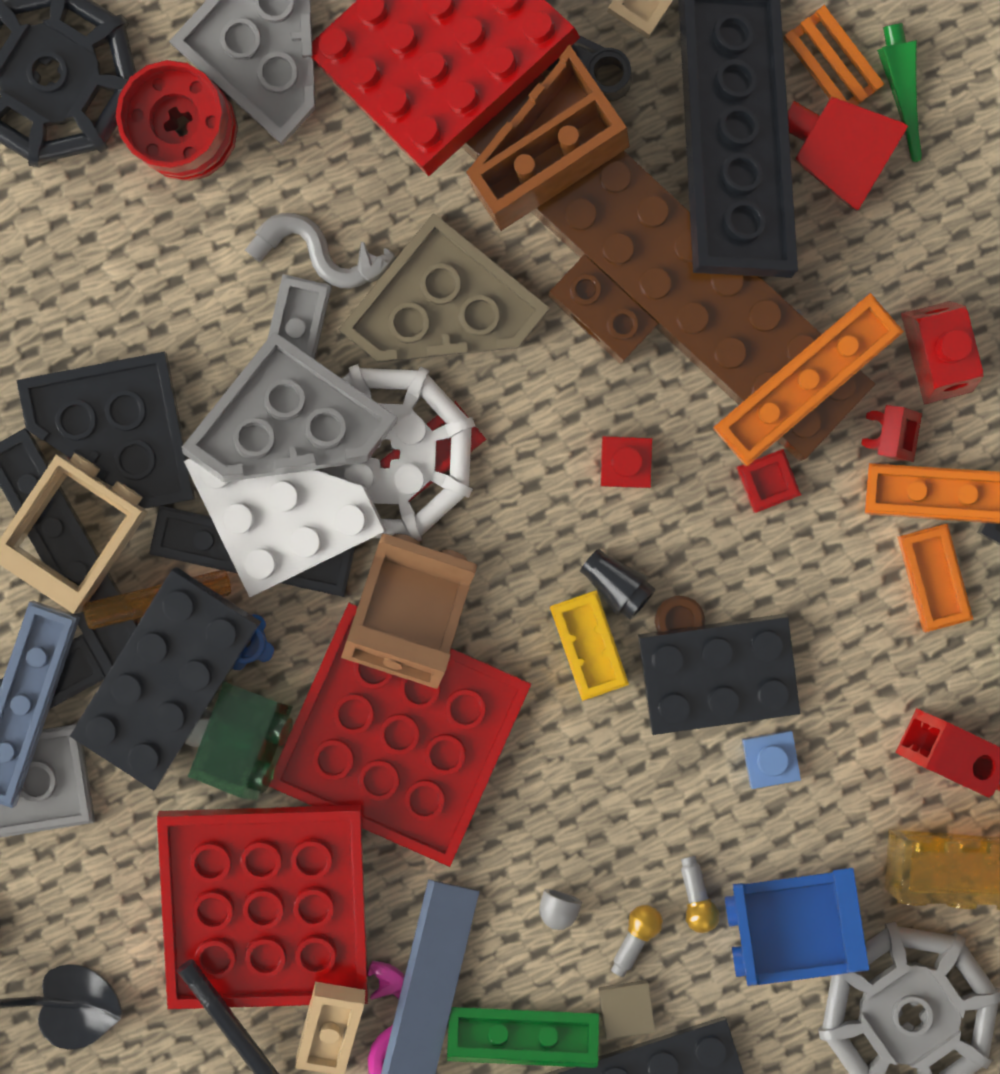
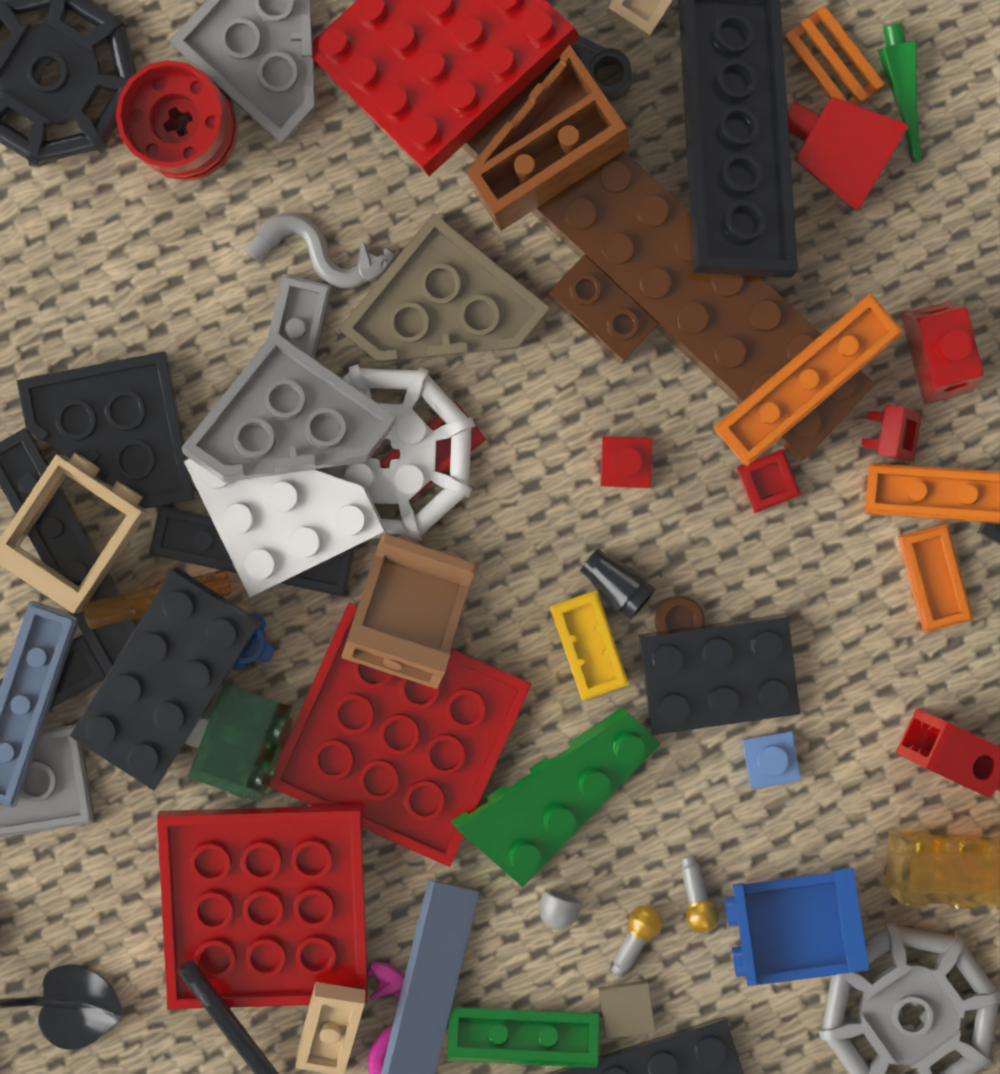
(542, 811): none -> green wing

